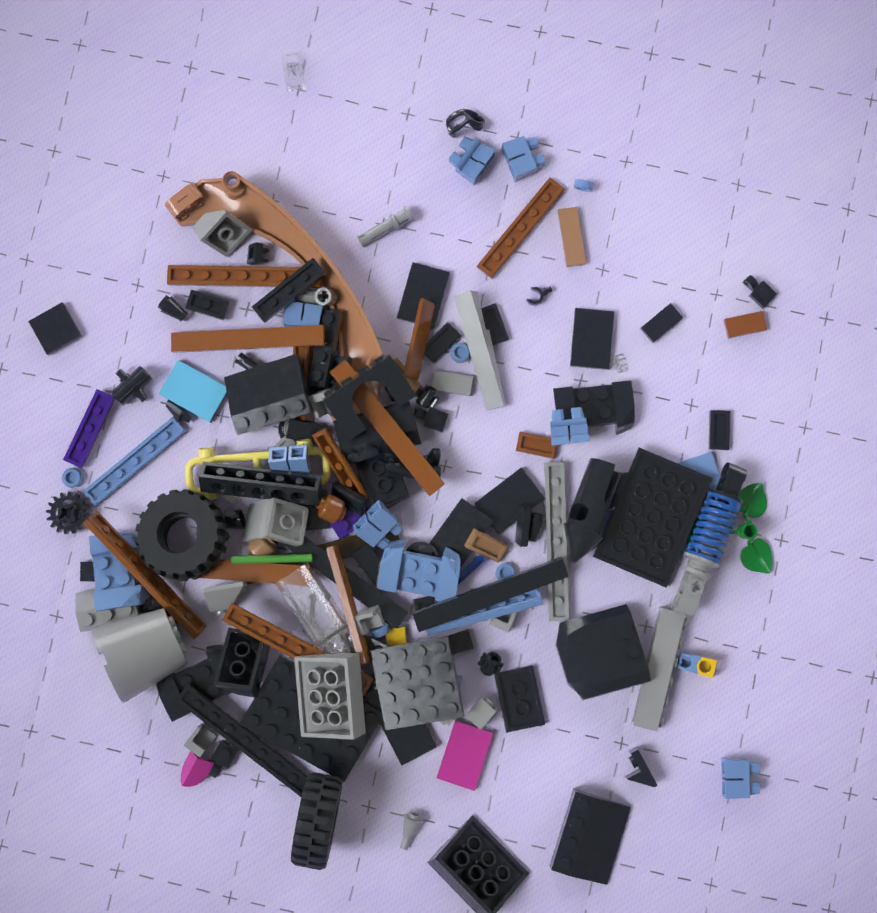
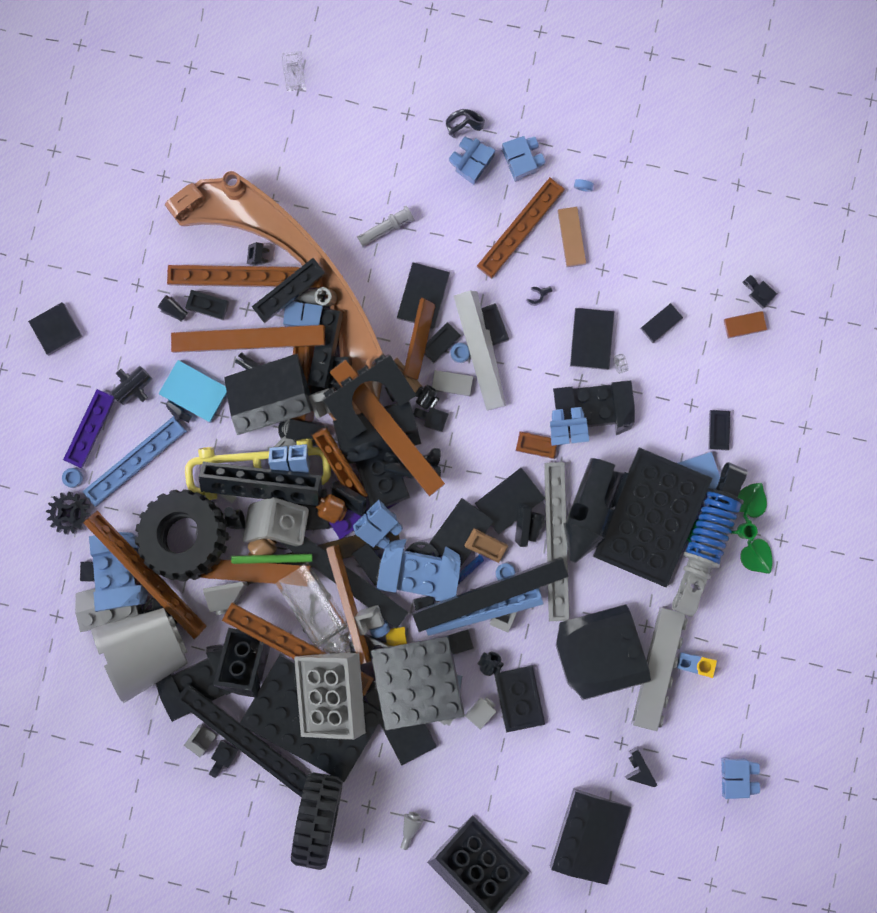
(195, 770): dark pink brick -> none
(221, 231): light grey slope -> none
(464, 755): dark pink tile -> none

